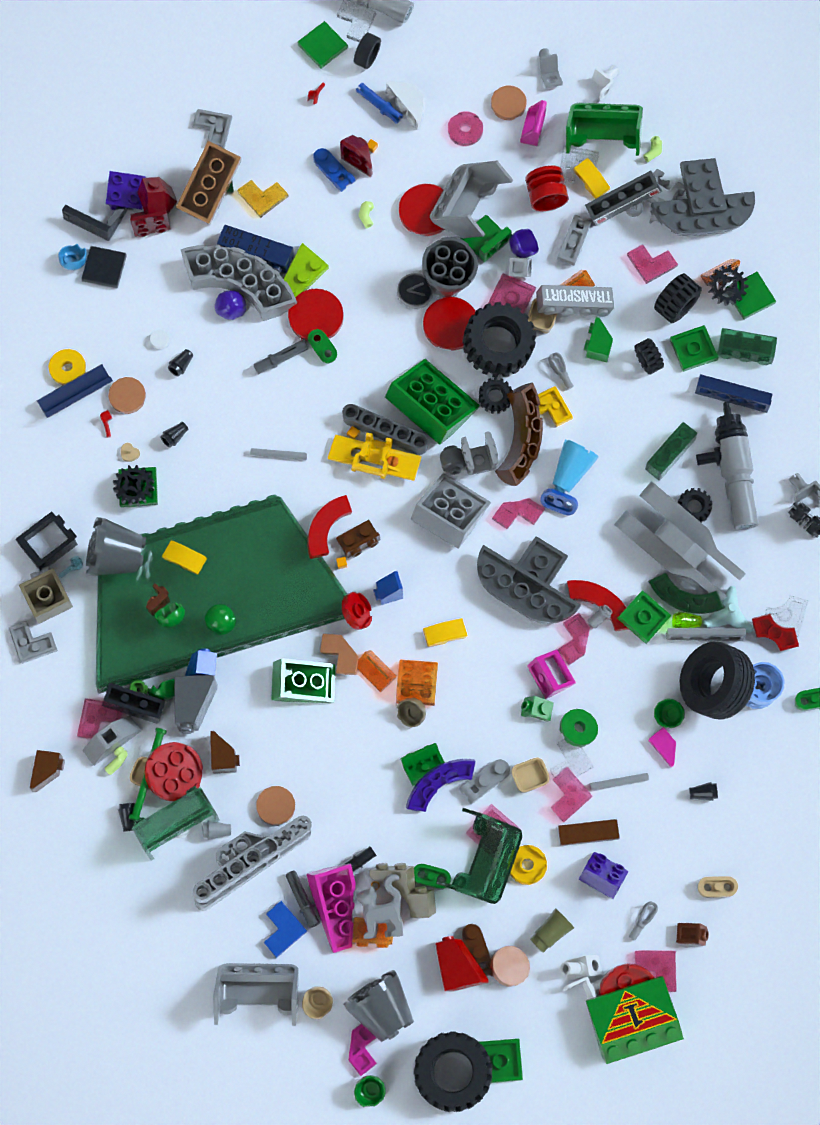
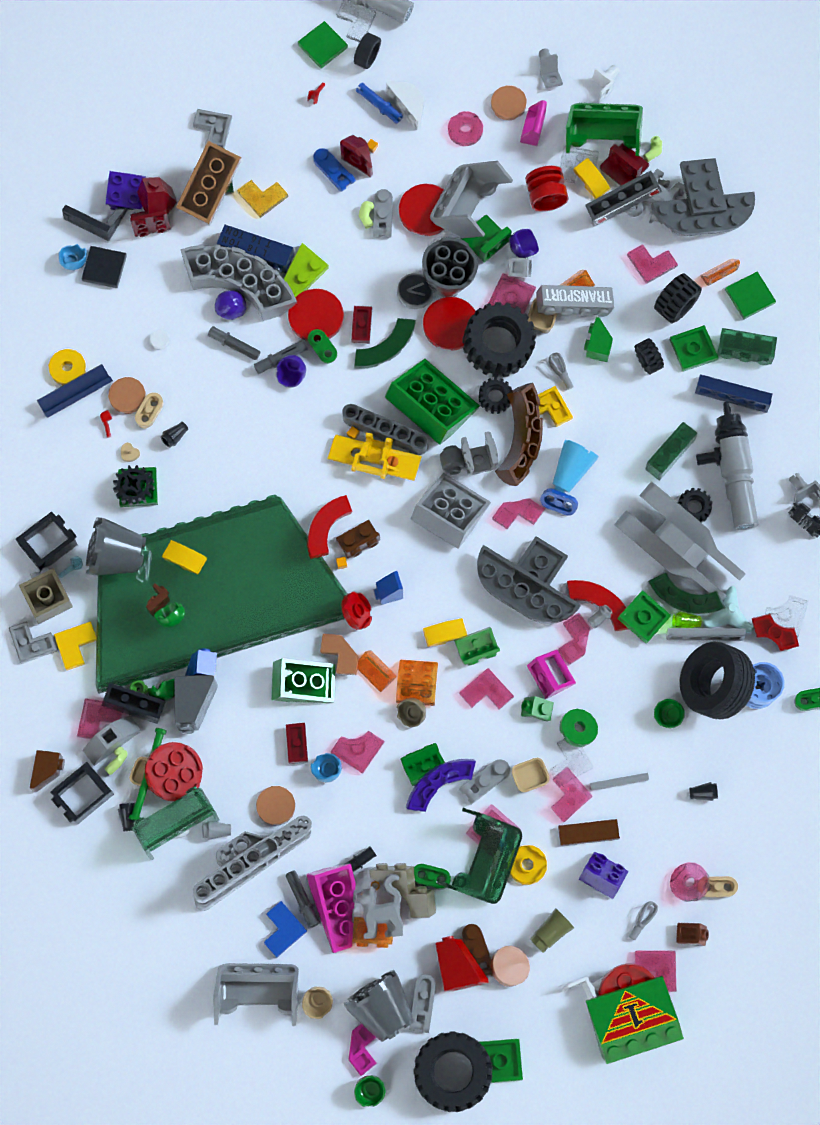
(70, 641): none -> yellow tile
(70, 781): none -> black window
(148, 410): none -> tan plate
(180, 363): black cone -> none
(220, 619): green hair -> none
(222, 755): reddish brown slope -> none
(234, 343): none -> dark grey axle
(278, 454): light grey bar -> none
(291, 371): none -> dark purple hair
(296, 743): none -> dark red plate
(326, 767): none -> dark azure hair
(359, 751): none -> clear pink tile
(361, 324): none -> dark red plate
(383, 213): none -> light grey plate
(388, 348): none -> dark green tile
(423, 1002): none -> light grey plate
(477, 646): none -> green bracket
(486, 685): none -> clear pink tile
(574, 240): light grey plate -> none
(581, 967): white bracket -> none
(623, 164): none -> dark red bracket
(664, 745): dark pink tile -> none
(682, 874): none -> clear pink tile
(722, 279): black gear -> none

